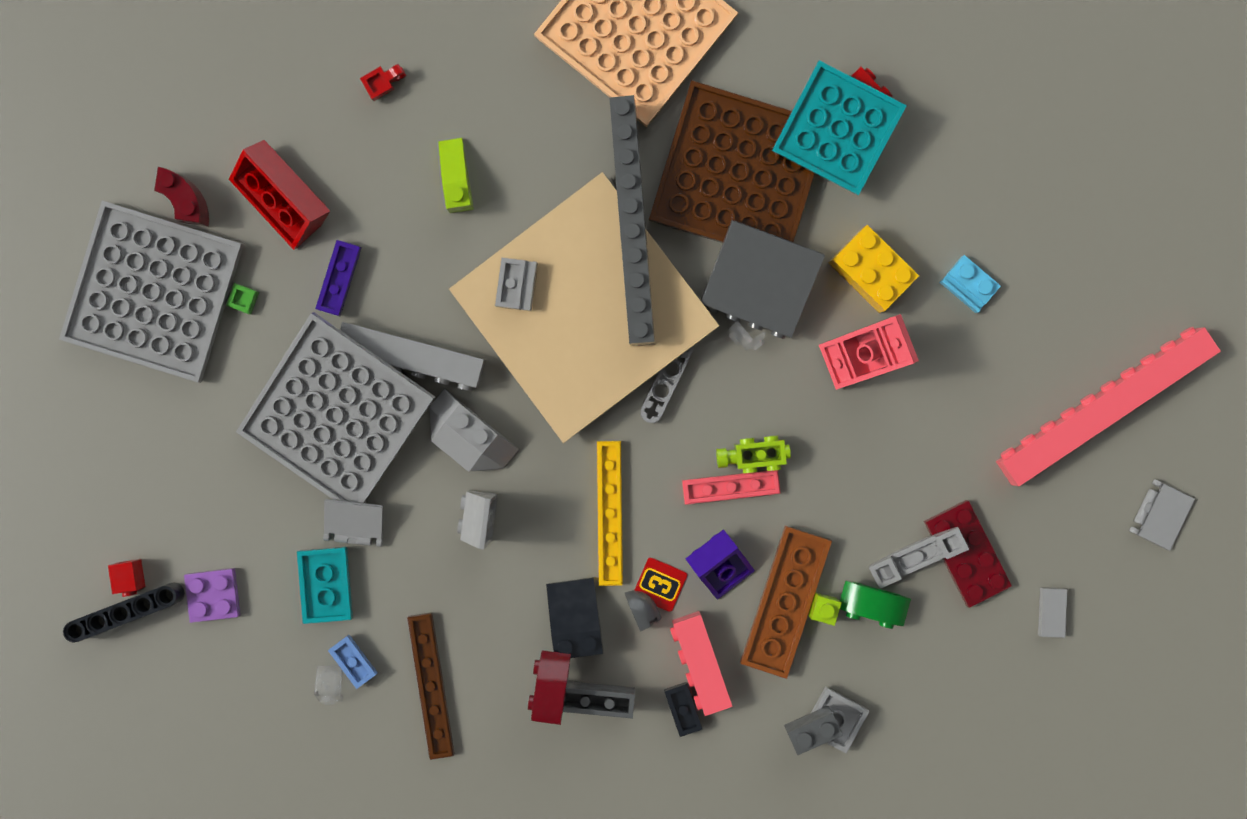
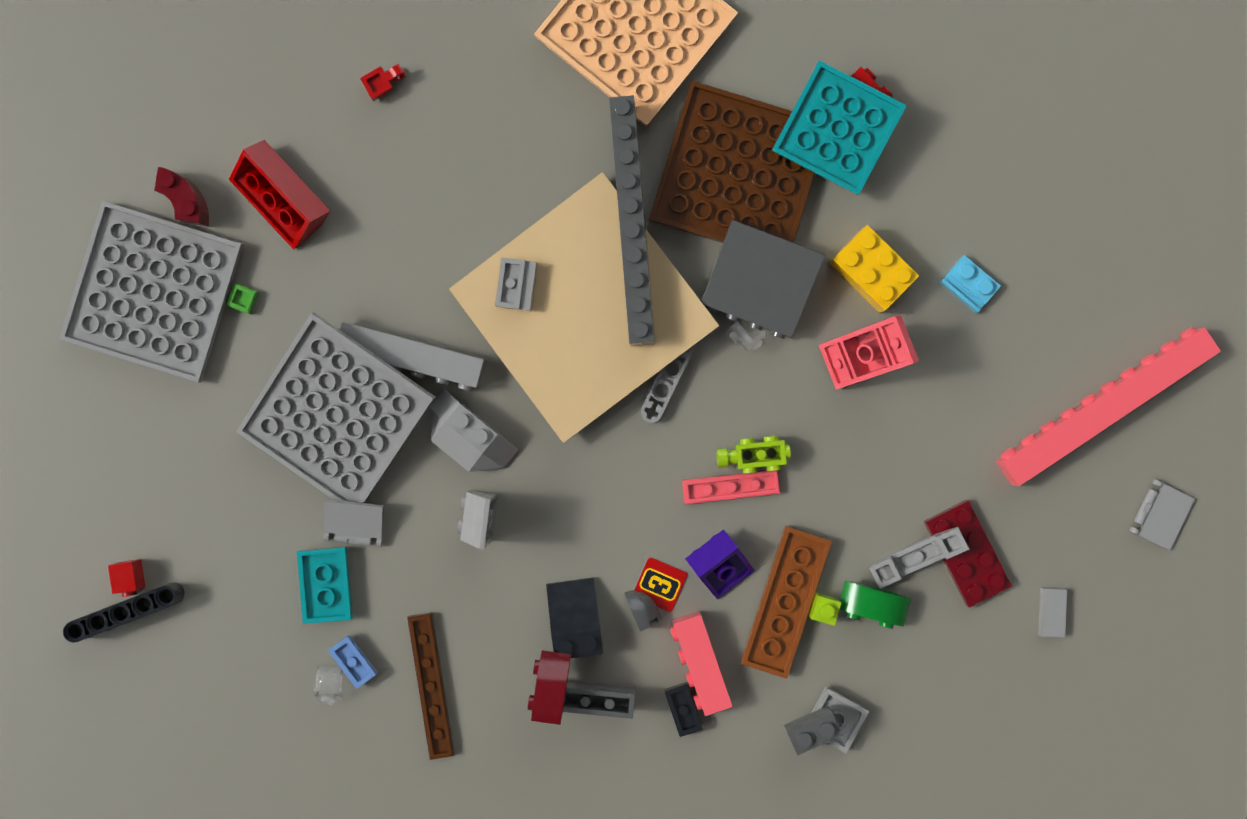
(212, 595): medium lavender plate -> none
(338, 278): dark purple plate -> none
(455, 176): lime slope -> none
(609, 513): yellow tile -> none

